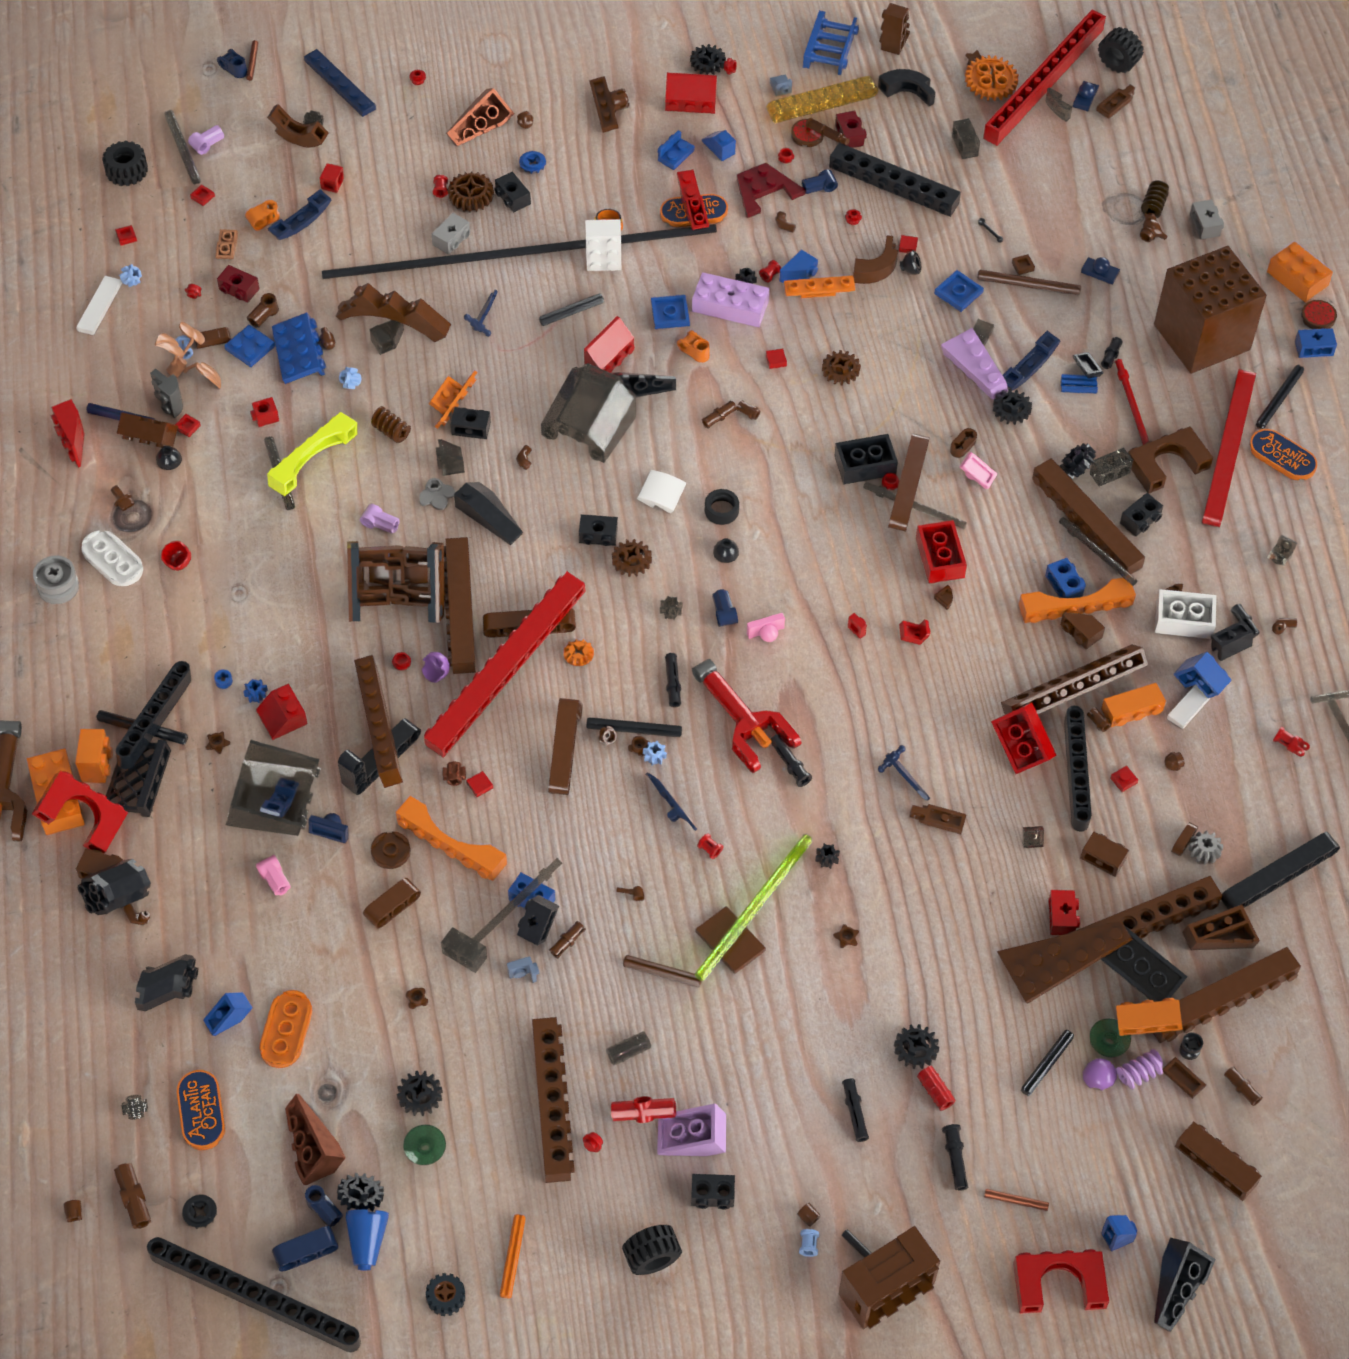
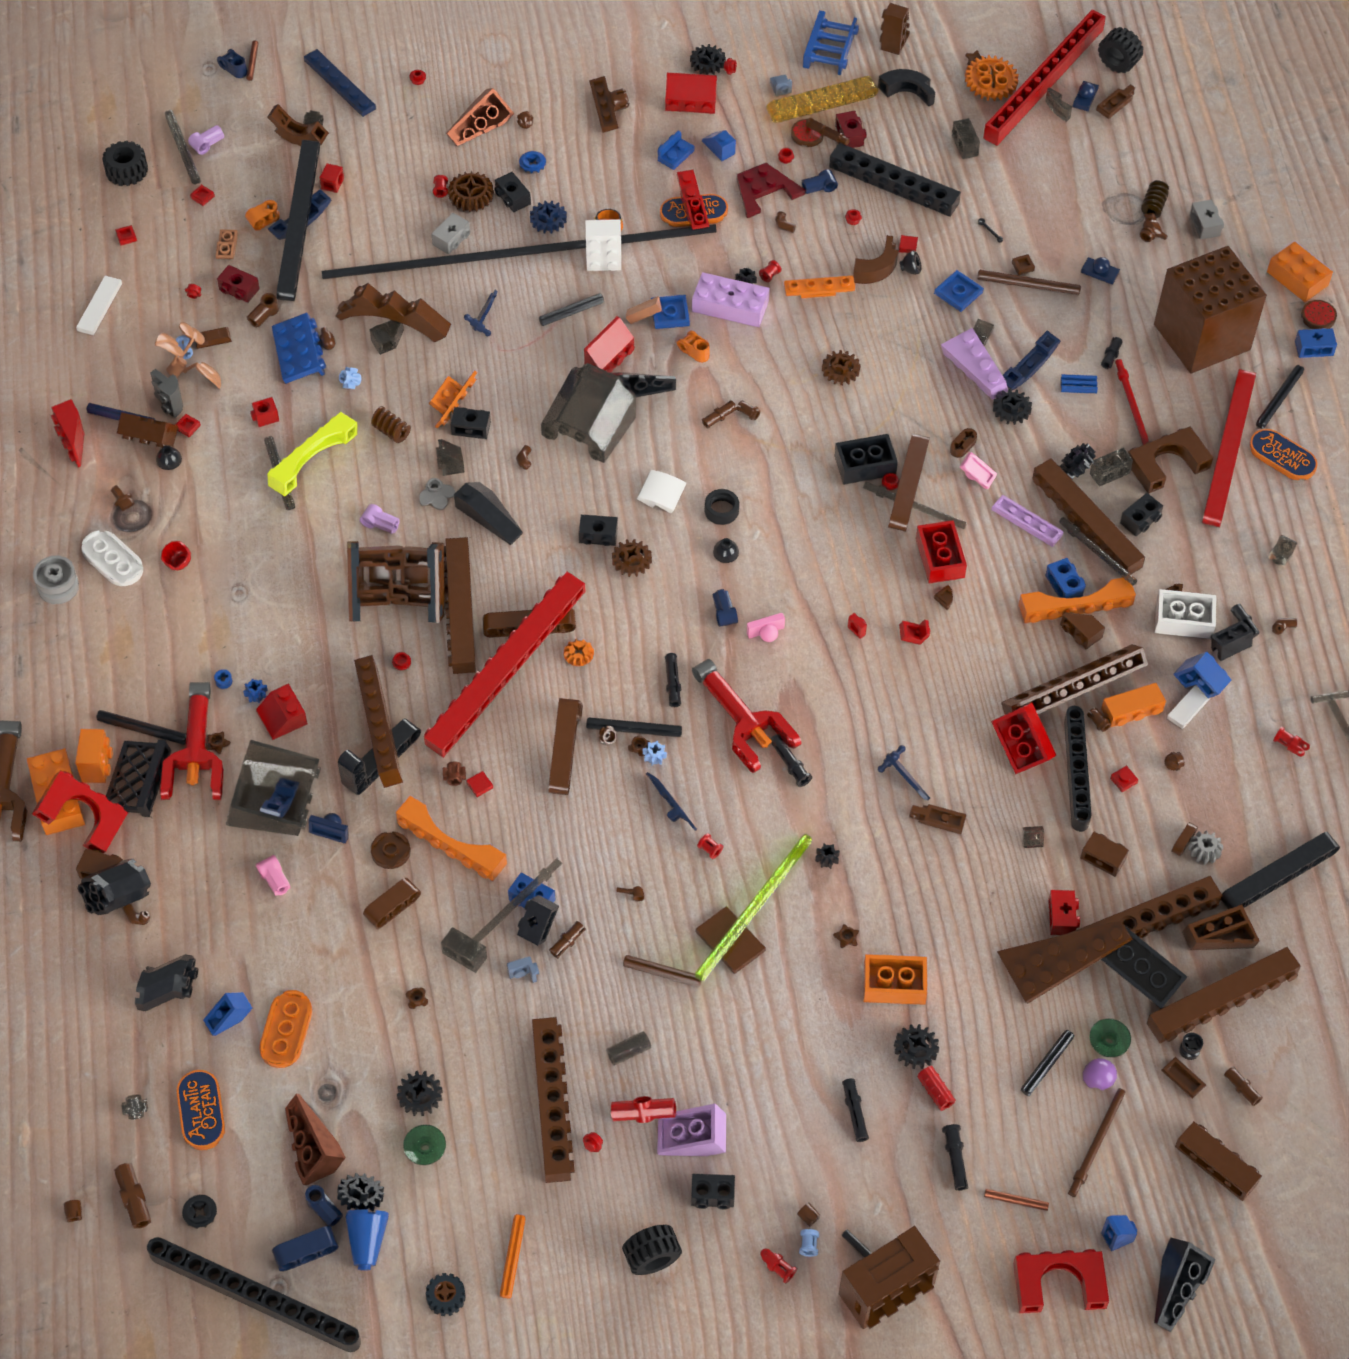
(130, 275): light blue gear -> none
(153, 715): black beam -> none
(194, 755): none -> red piece
(249, 345): blue plate -> none
(298, 220): none -> black beam
(435, 667): medium lavender hair -> none
(548, 217): none -> dark blue gear
(643, 310): none -> nougat slope
(671, 607): clear smoke gear -> none
(775, 1262): none -> red piece
(776, 358): red tile -> none
(799, 267): blue slope -> none
(895, 979): none -> orange brick
(1027, 520): none -> lavender tile
(1081, 1175): none -> reddish brown bar
(1088, 365): black tile -> none
(1140, 1068): lavender piece -> none
(1149, 1017): orange brick -> none

